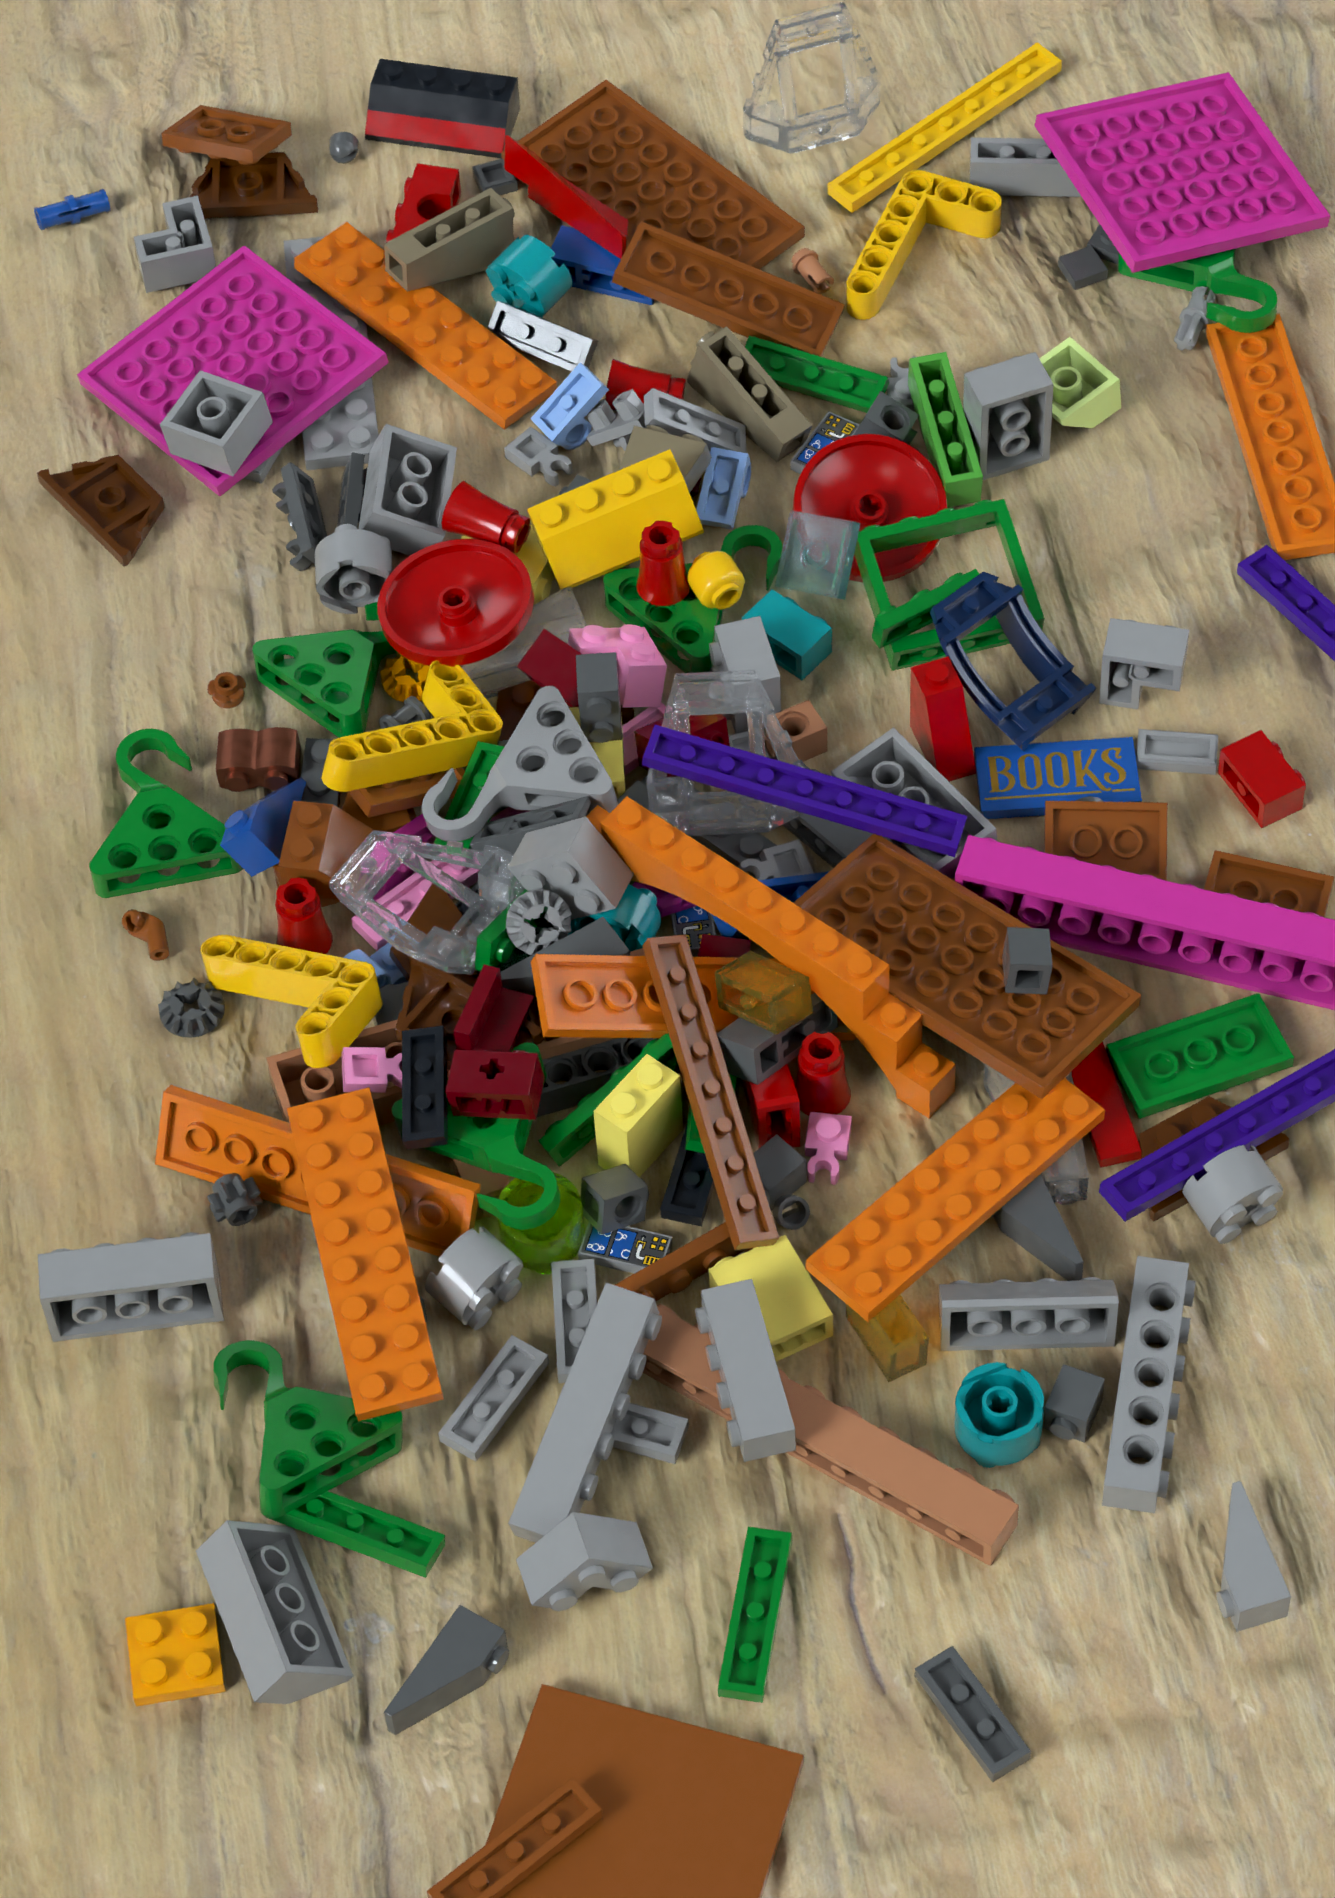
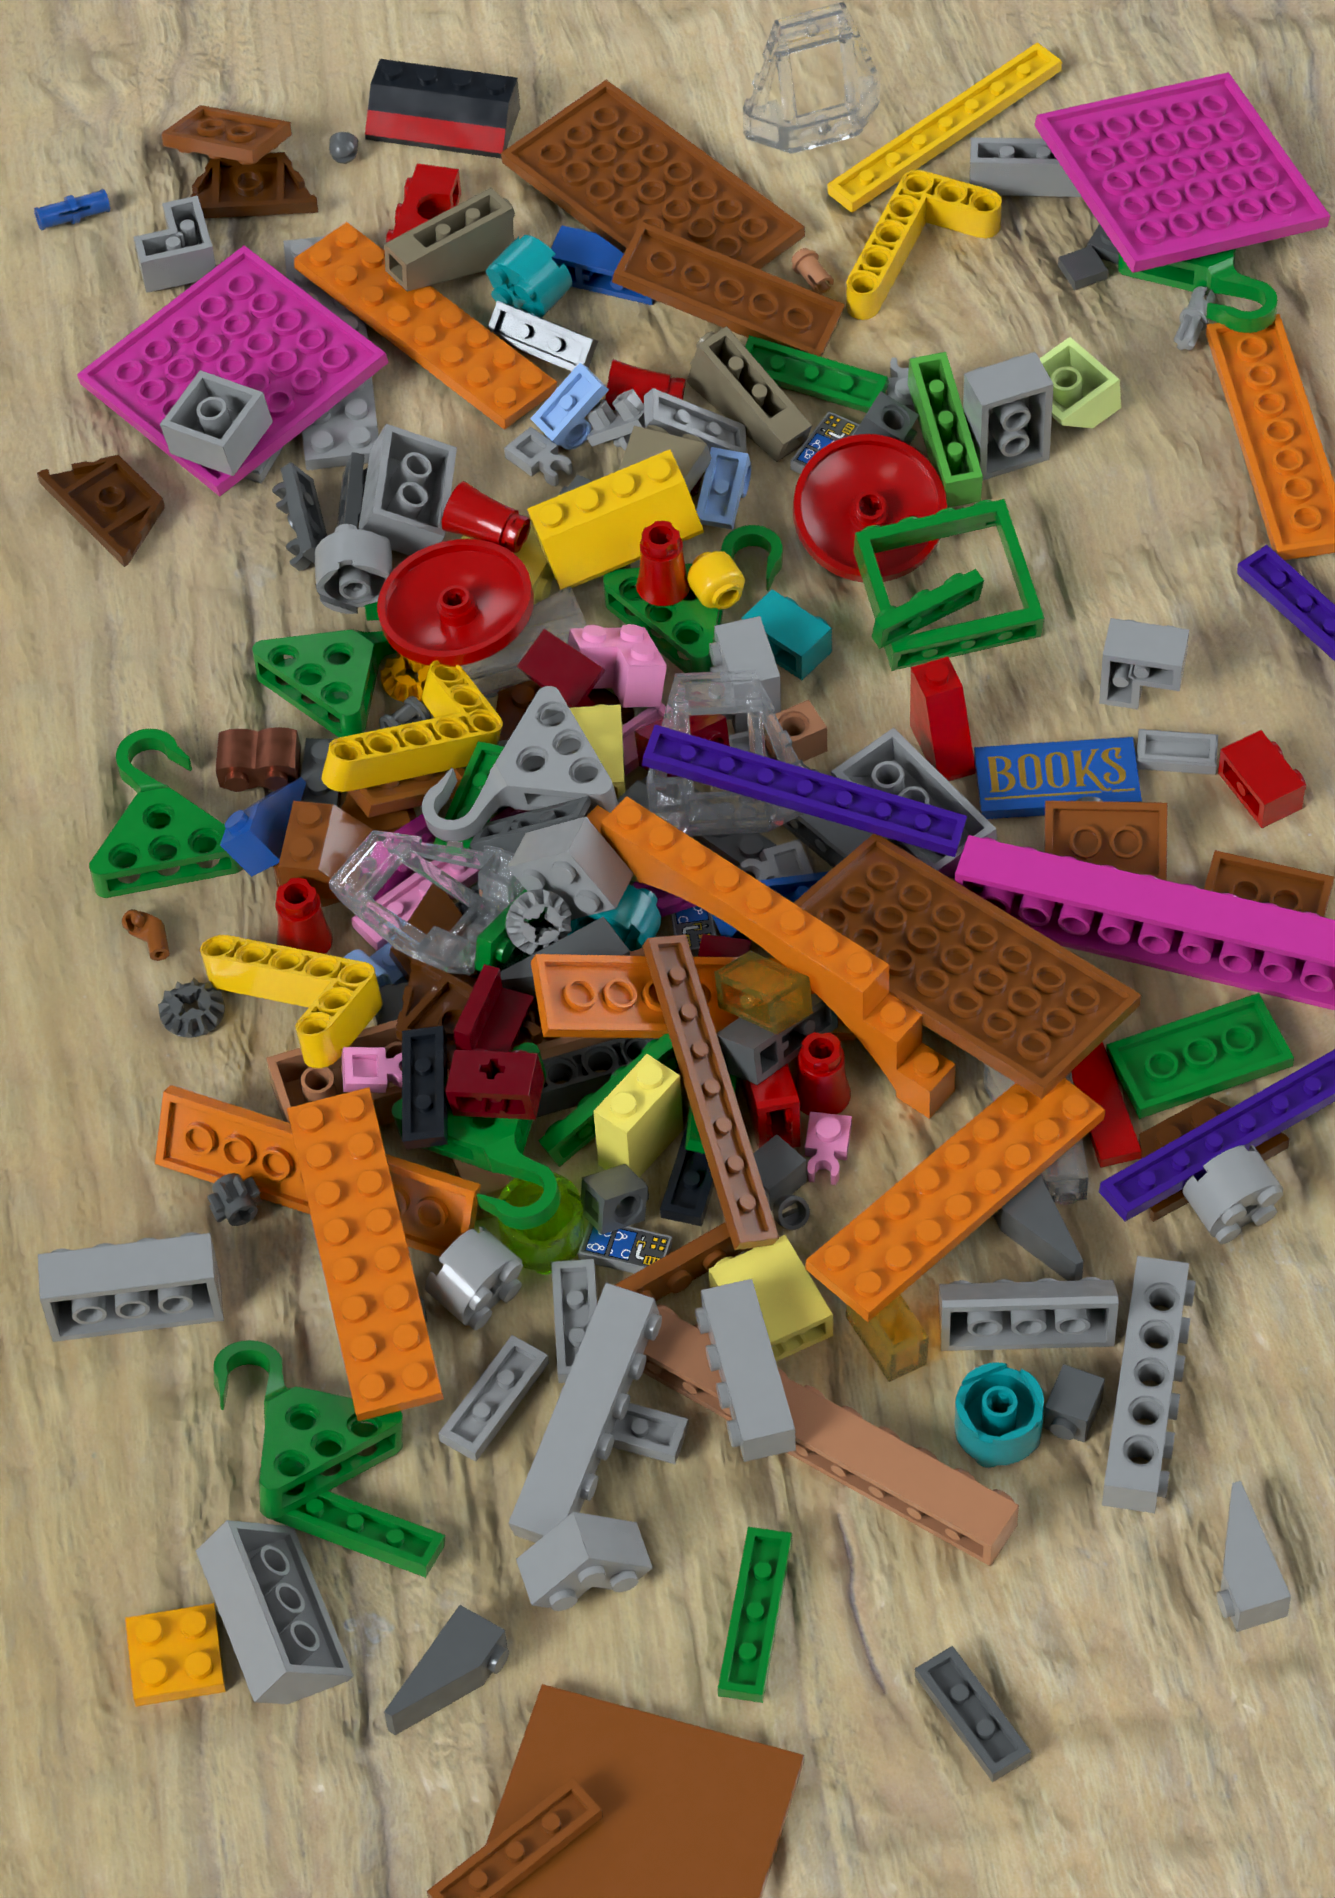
(230, 696): dark orange plate -> none
(494, 176): dark grey tile -> none
(566, 199): red wedge -> none
(599, 696): dark grey brick -> none
(817, 554): clear light blue tile -> none
(1027, 960): dark grey brick -> none
(1041, 706): dark blue wedge -> none

